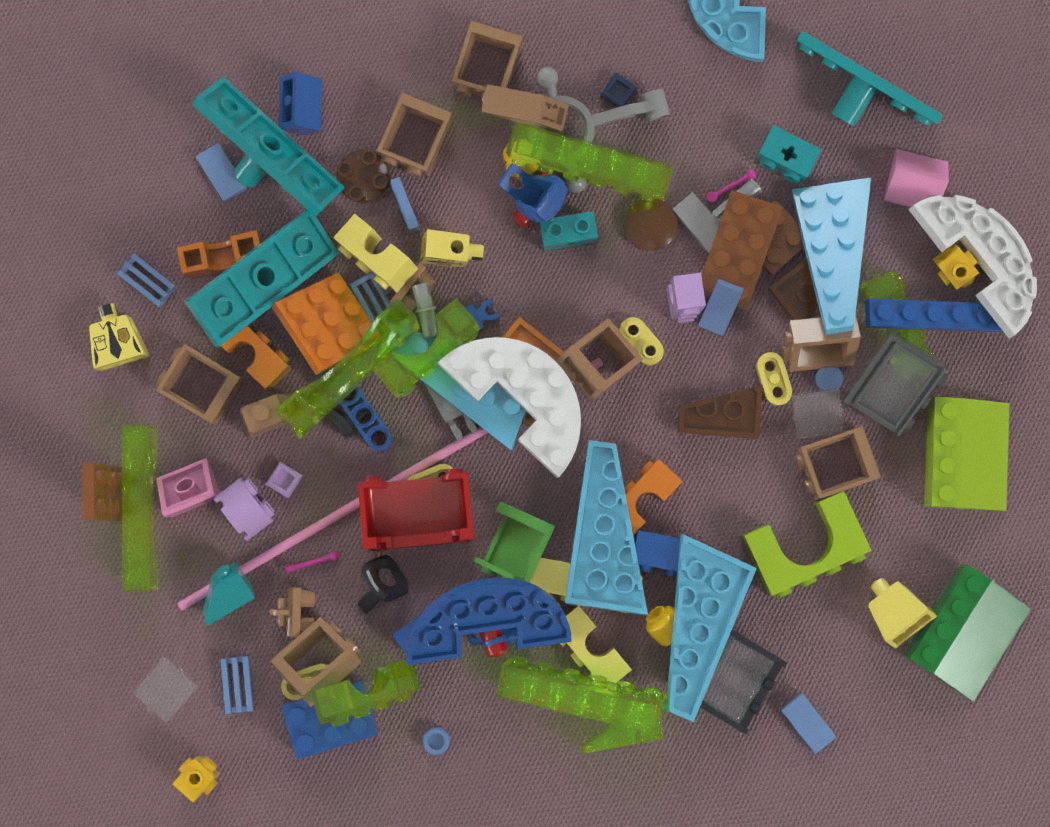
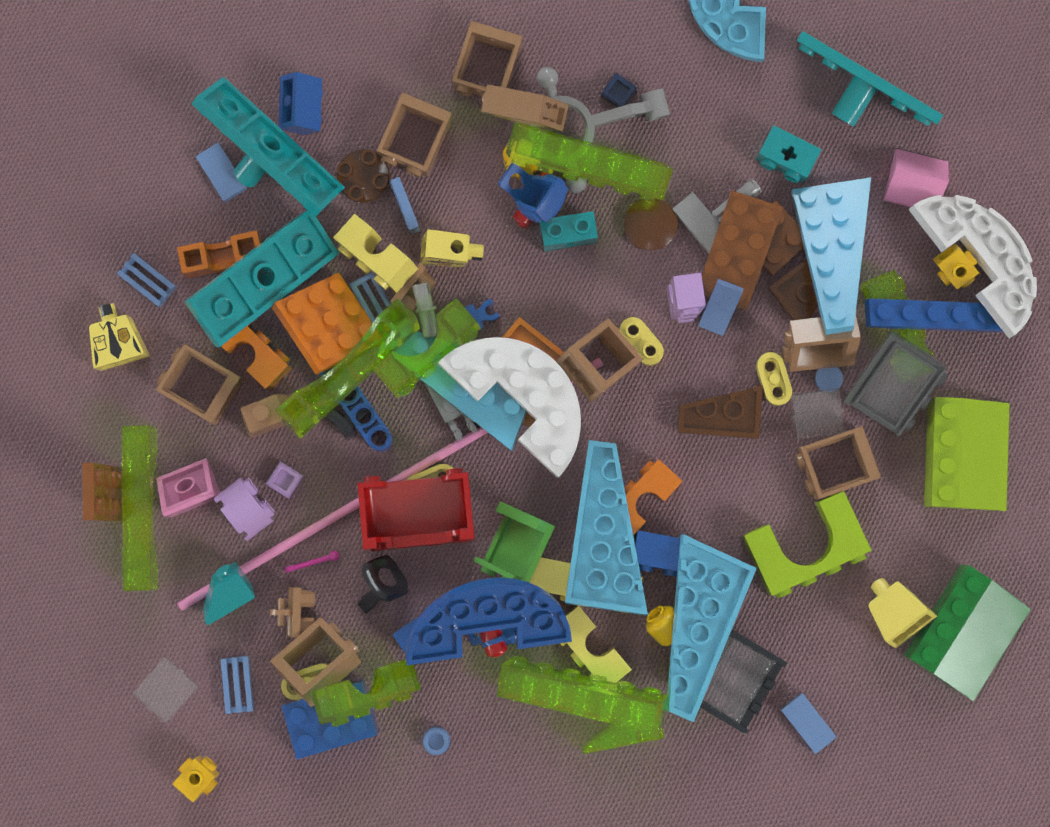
(712, 196): dark pink hinge -> none

